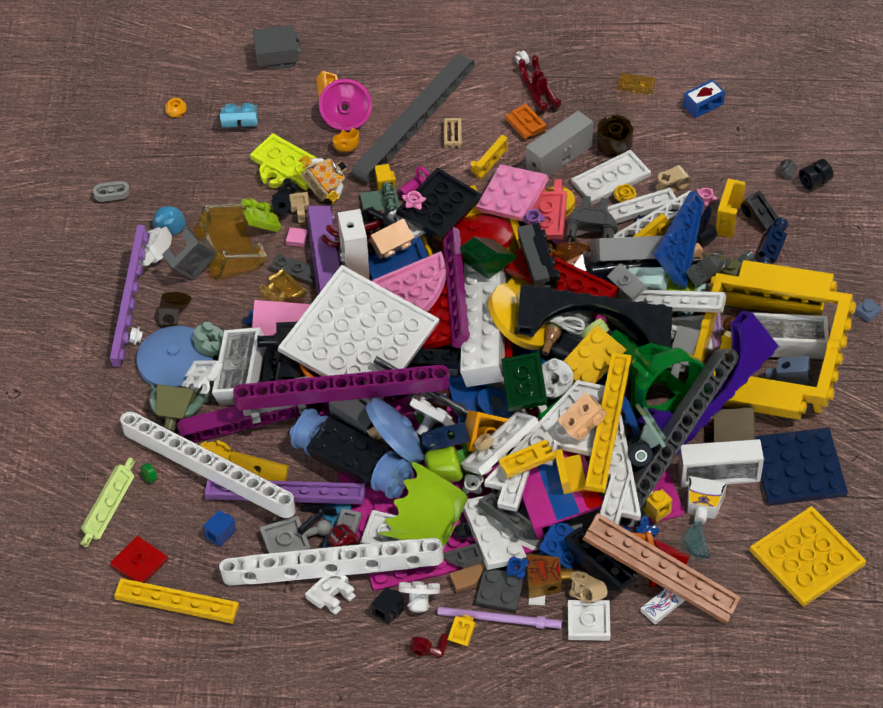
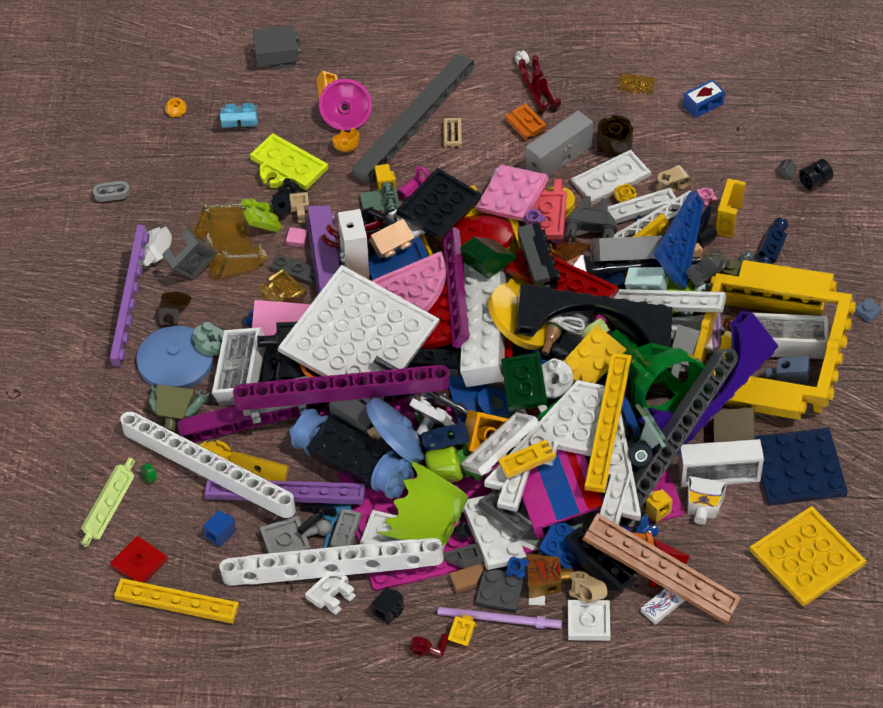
(135, 335): white plate -> none
(171, 218): dark azure hat -> none
(200, 374): white plate -> none
(324, 177): torso -> none
(342, 536): dark red head -> none
(414, 195): bright pink plate -> none
(419, 594): white plate -> none
(469, 479): white plate -> none
(483, 442): tan tile -> none
(490, 158): yellow hinge -> none
(570, 472): yellow panel -> none
(582, 417): light nougat brick -> none
(627, 281): light grey plate -> none
(696, 541): clear light blue plate -> none
(757, 206): black plate -> none

